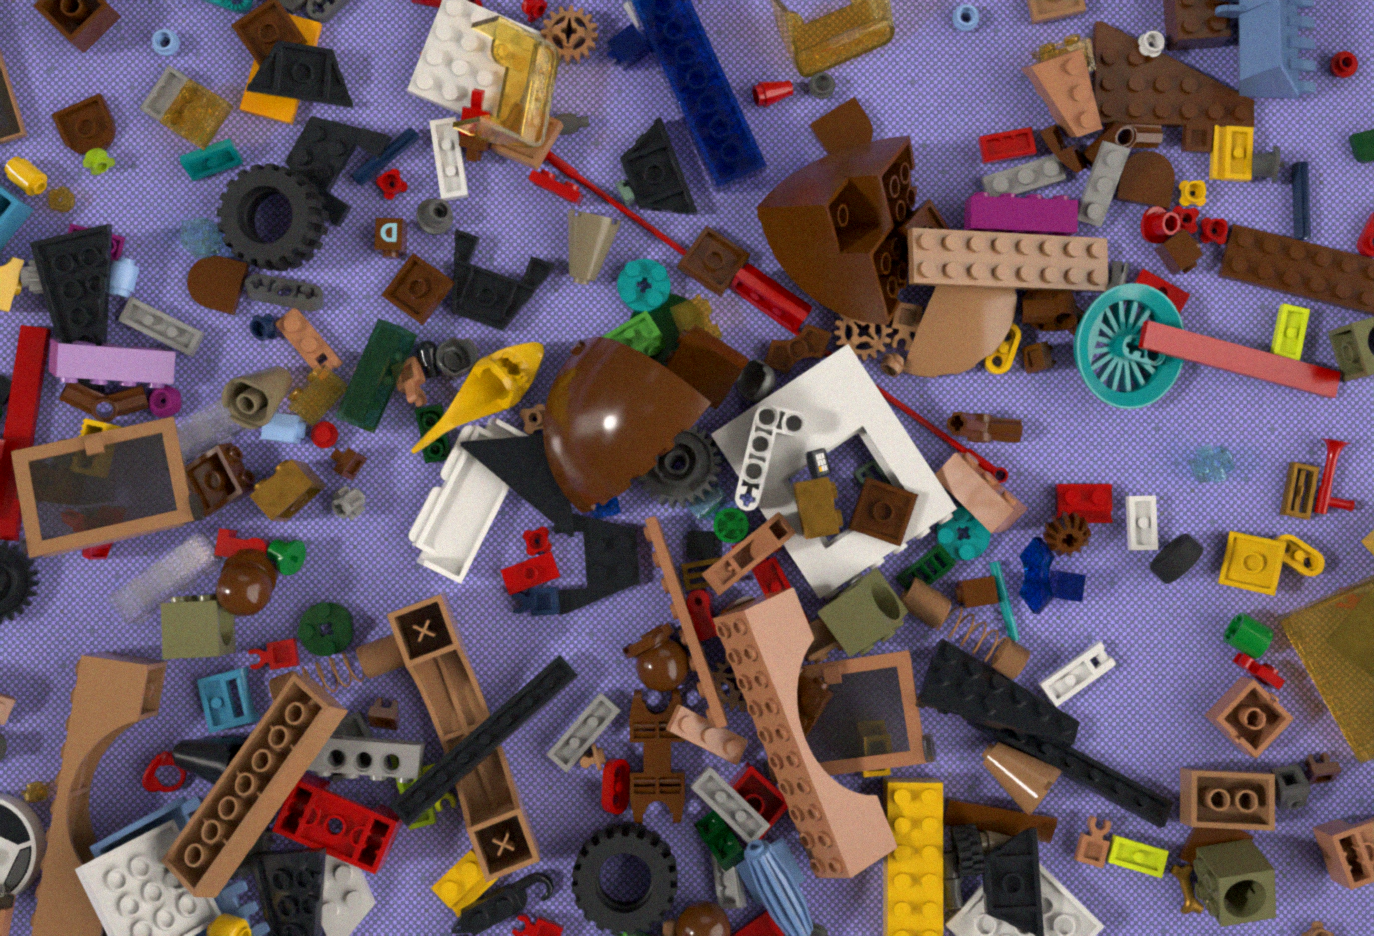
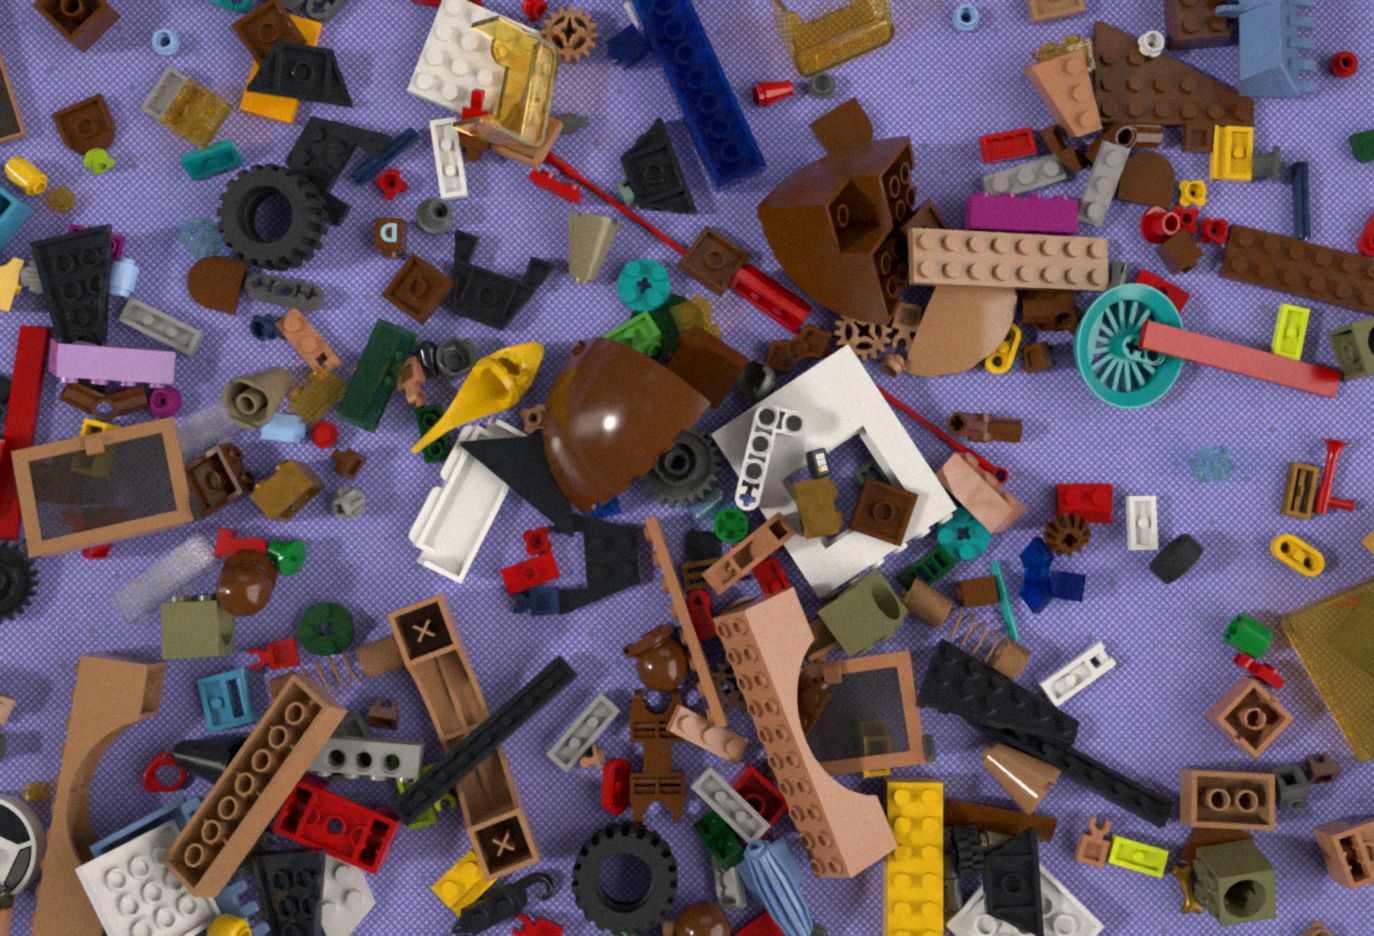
(1252, 563): yellow plate -> none

